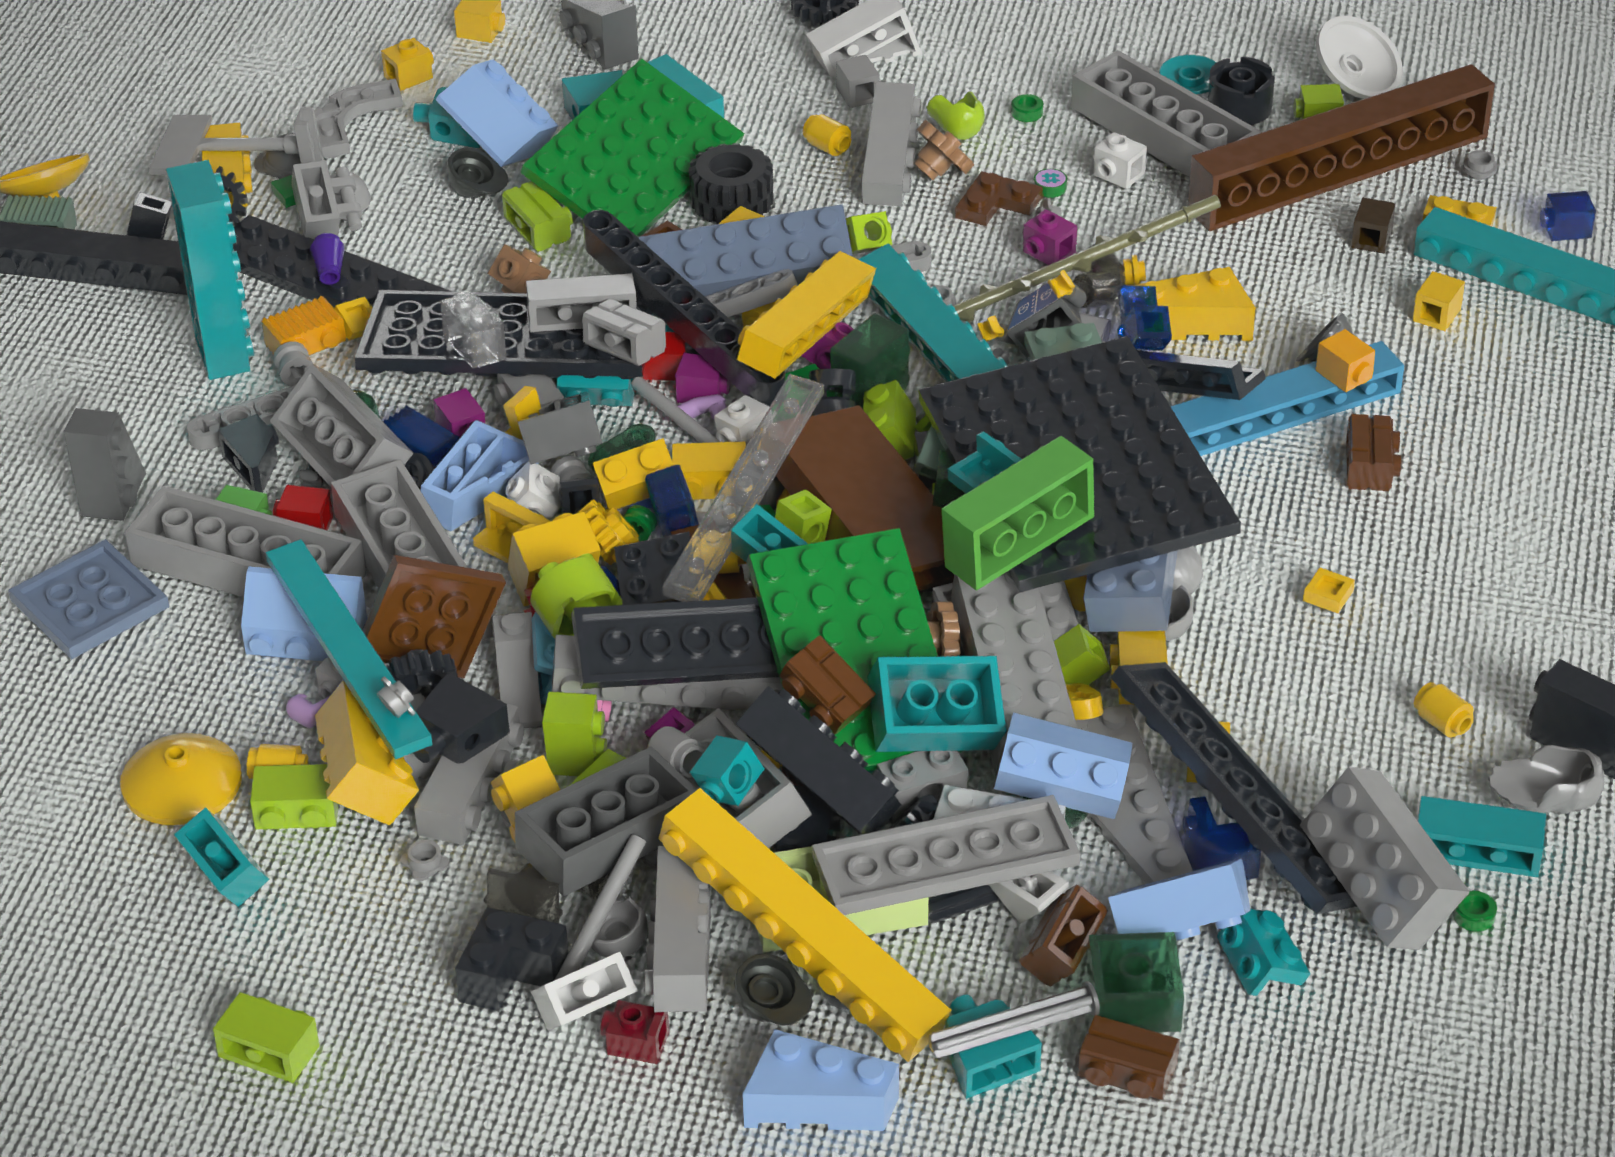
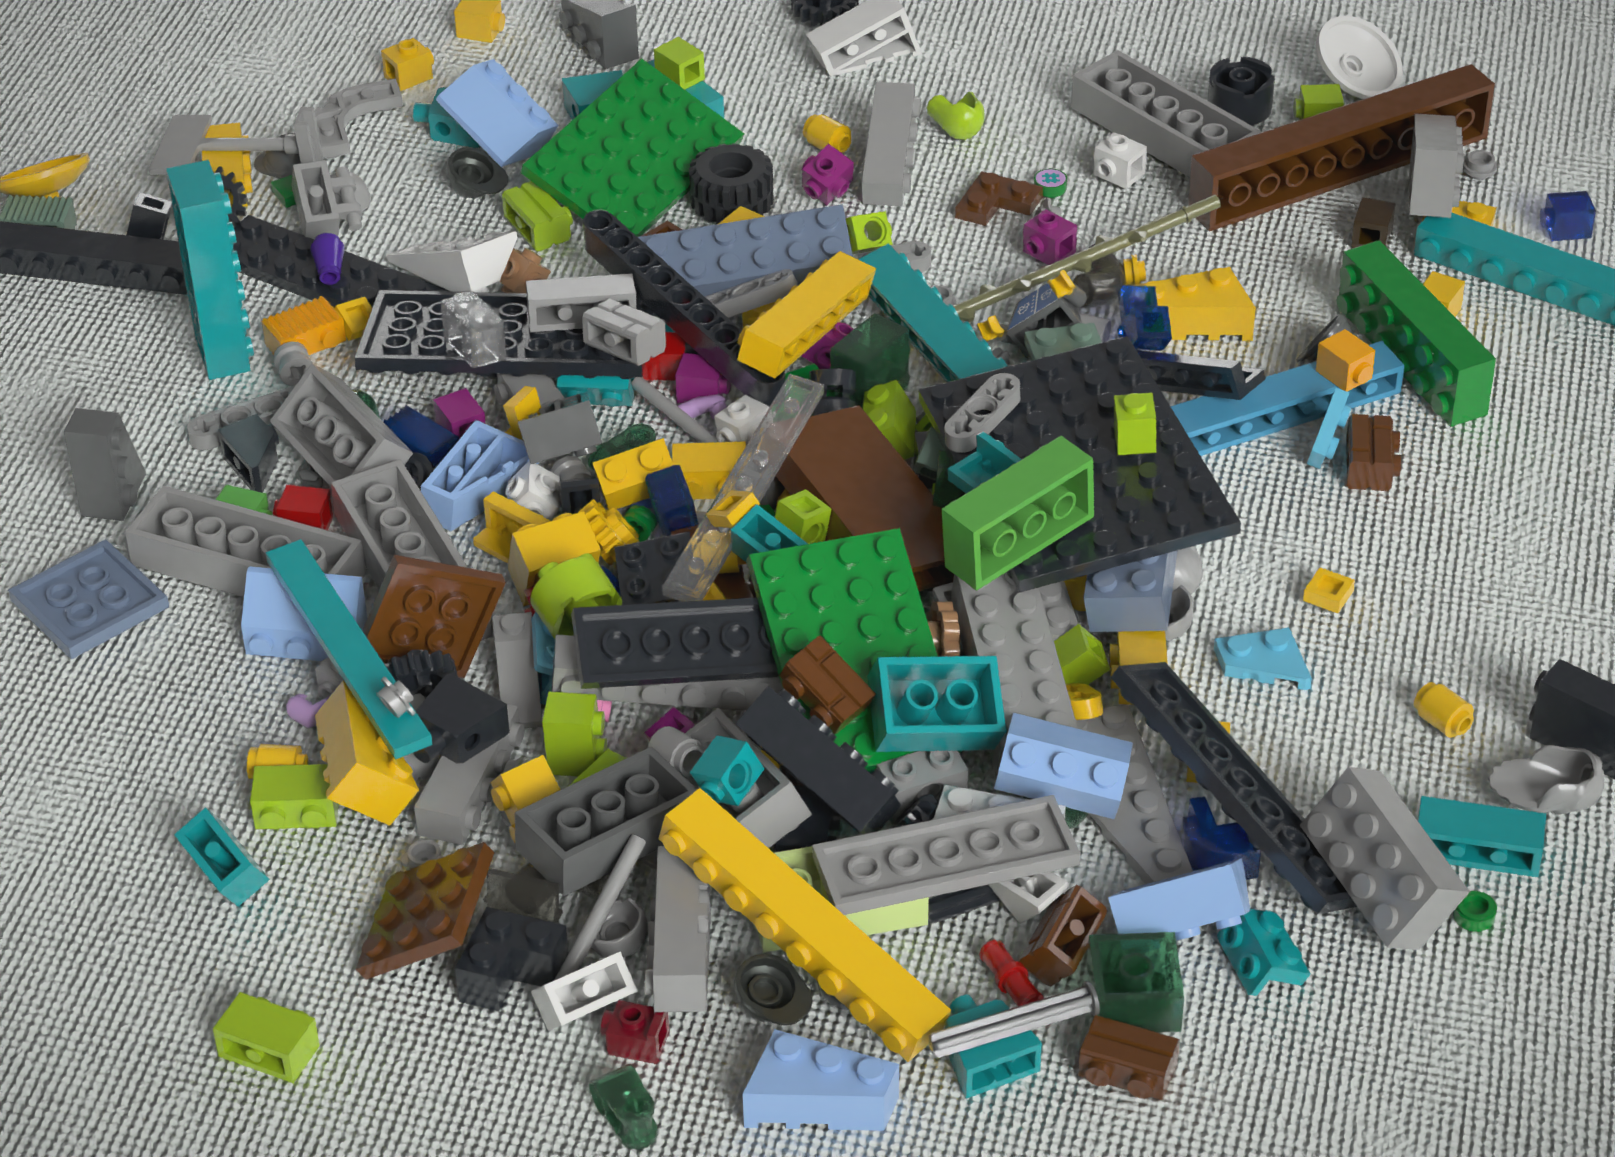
(180, 777): yellow dish -> none
(425, 910): none -> reddish brown plate
(461, 263): none -> white wedge
(626, 1106): none -> clear green piece
(680, 62): none -> lime brick
(732, 508): none -> yellow plate
(827, 174): none -> magenta brick
(856, 80): light grey brick -> none
(940, 152): medium nougat plant -> none
(984, 398): none -> light grey beam
(1009, 974): none -> red pin
(1027, 108): green tile -> none
(1135, 423): none -> lime brick
(1189, 72): teal dish -> none
(1263, 657): none -> medium azure wing
(1336, 415): none -> medium azure wing
(1435, 165): none -> light grey brick
(1436, 349): none -> green brick

